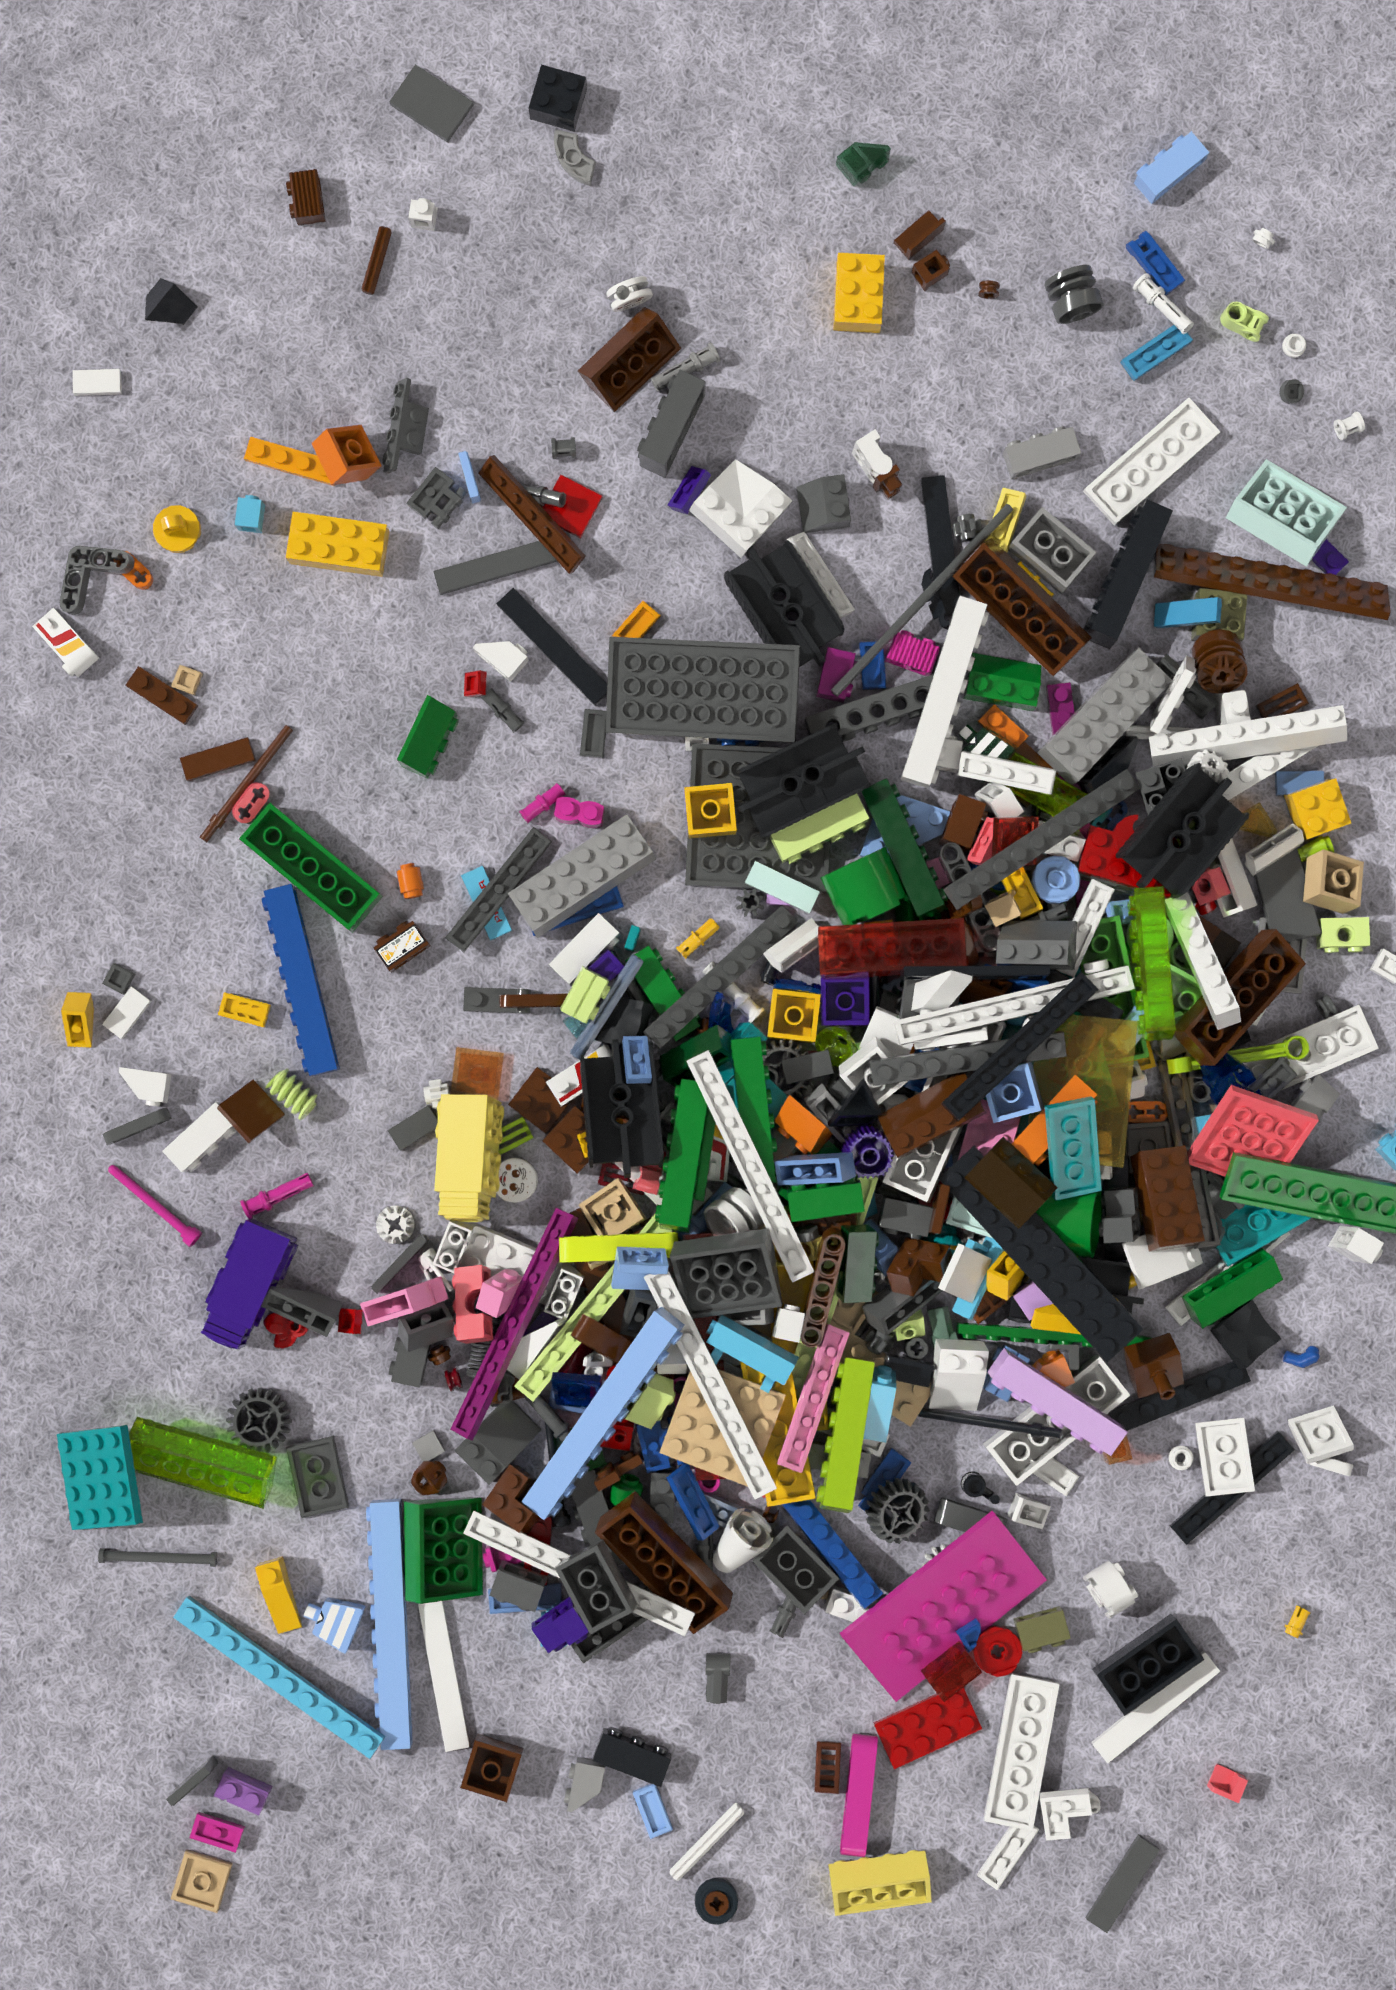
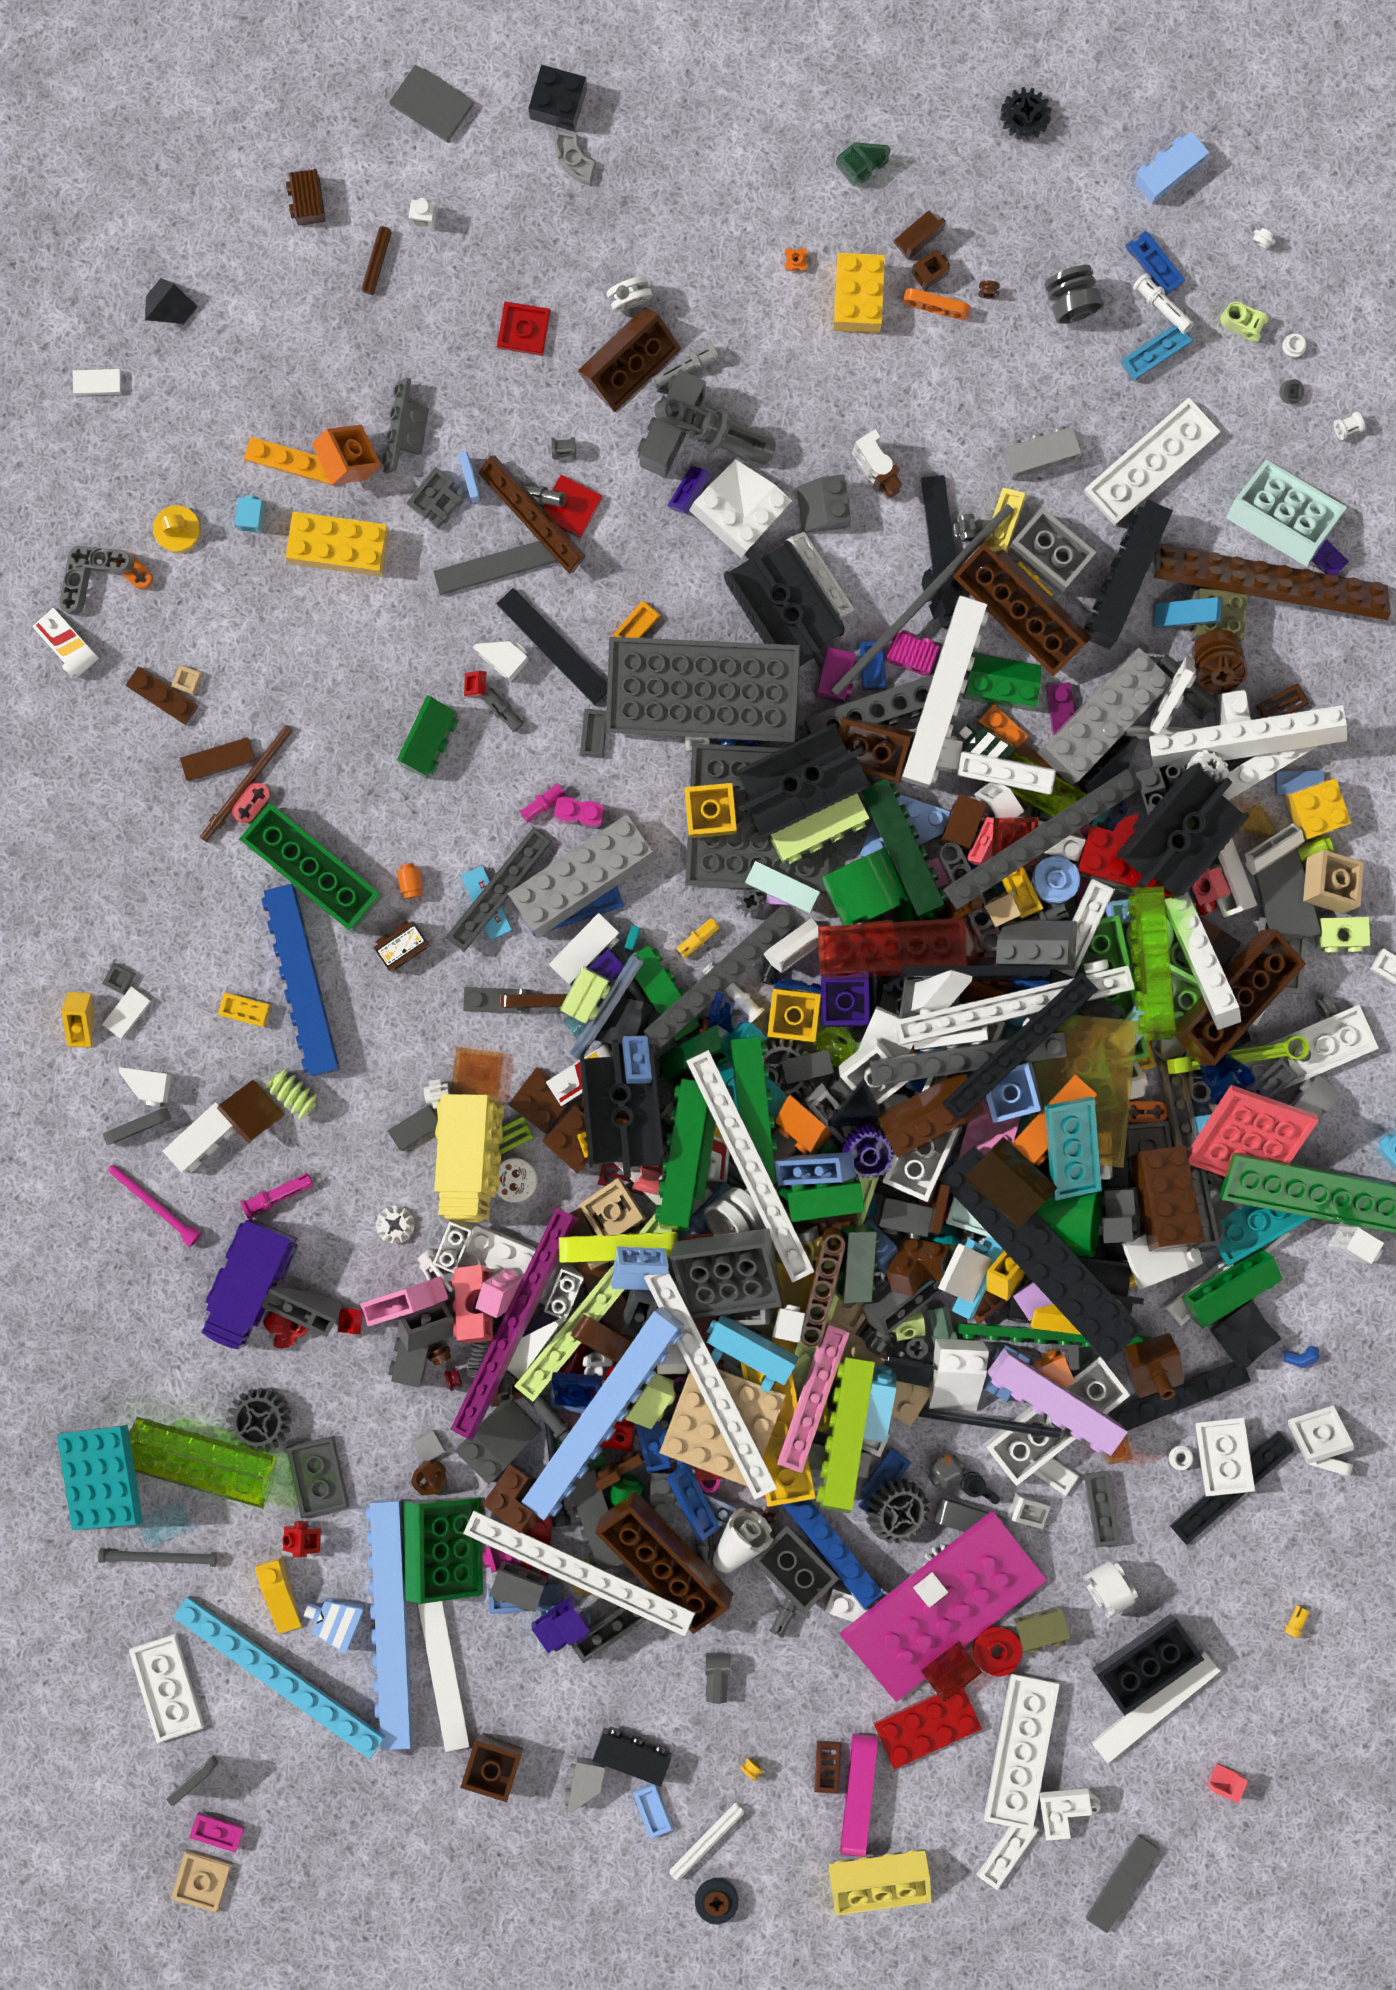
(165, 1524): none -> clear light blue tile
(166, 1688): none -> white tile
(243, 1791): medium lavender brick -> none
(301, 1539): none -> red brick
(399, 1263): dark grey tile -> none
(523, 328): none -> red tile
(596, 1586): dark grey brick -> none
(713, 430): none -> dark grey piece
(752, 1769): none -> yellow bush
(796, 265): none -> orange plate
(884, 747): none -> reddish brown slope
(930, 1589): none -> white tile
(936, 303): none -> orange beam
(946, 1471): none -> dark grey head
(969, 1634): blue tile -> none
(1017, 119): none -> black gear
(1101, 1508): none -> dark grey plate

